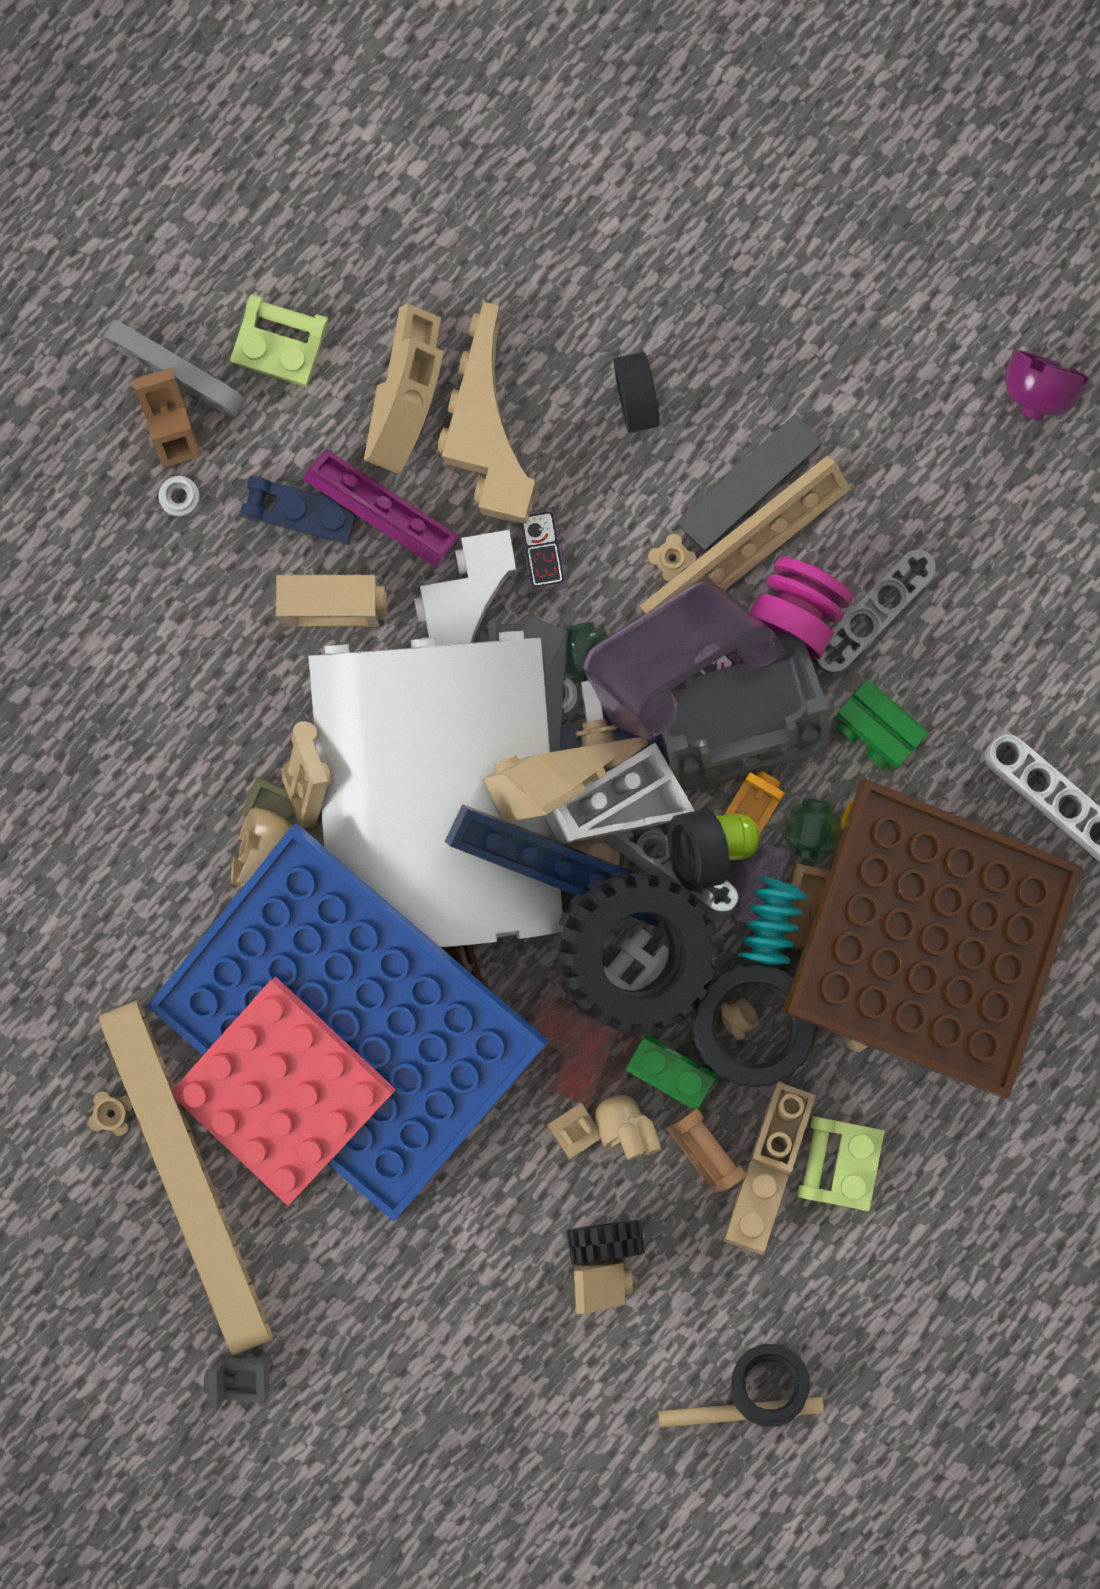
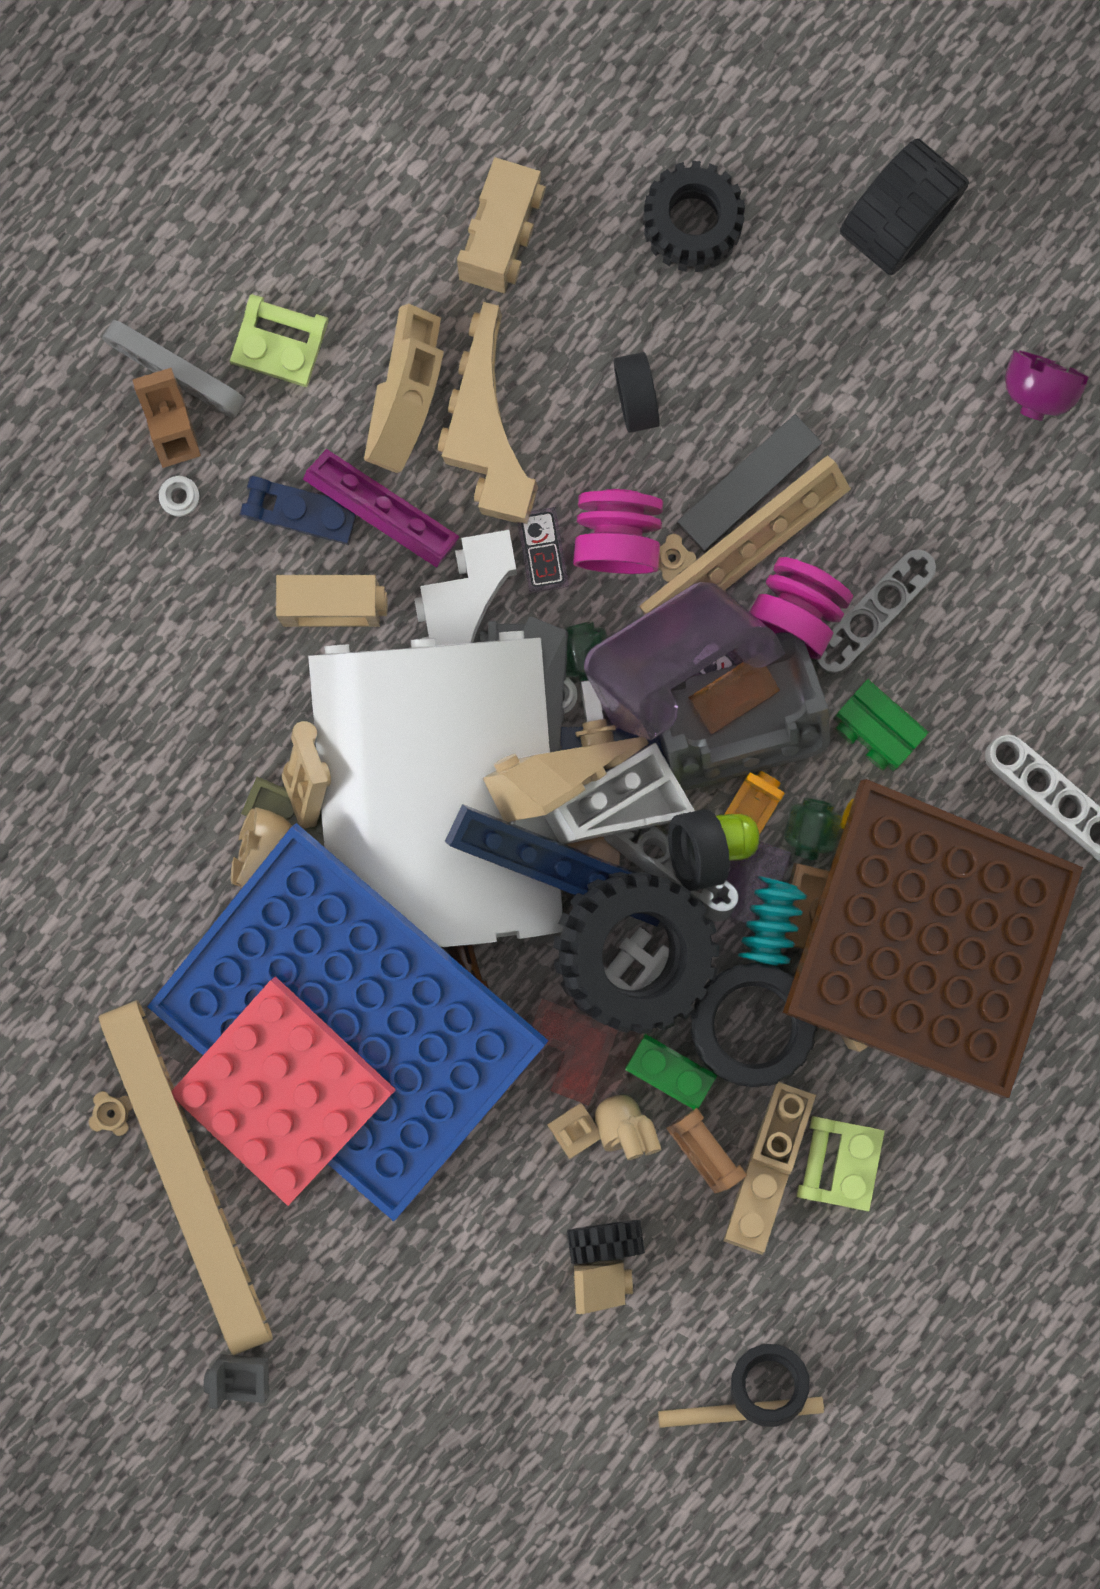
(501, 226): none -> tan wedge
(618, 526): none -> dark pink wheel
(698, 184): none -> black tyre
(733, 695): none -> clear orange plate
(739, 1017): tan plate -> none
(904, 206): none -> black tyre

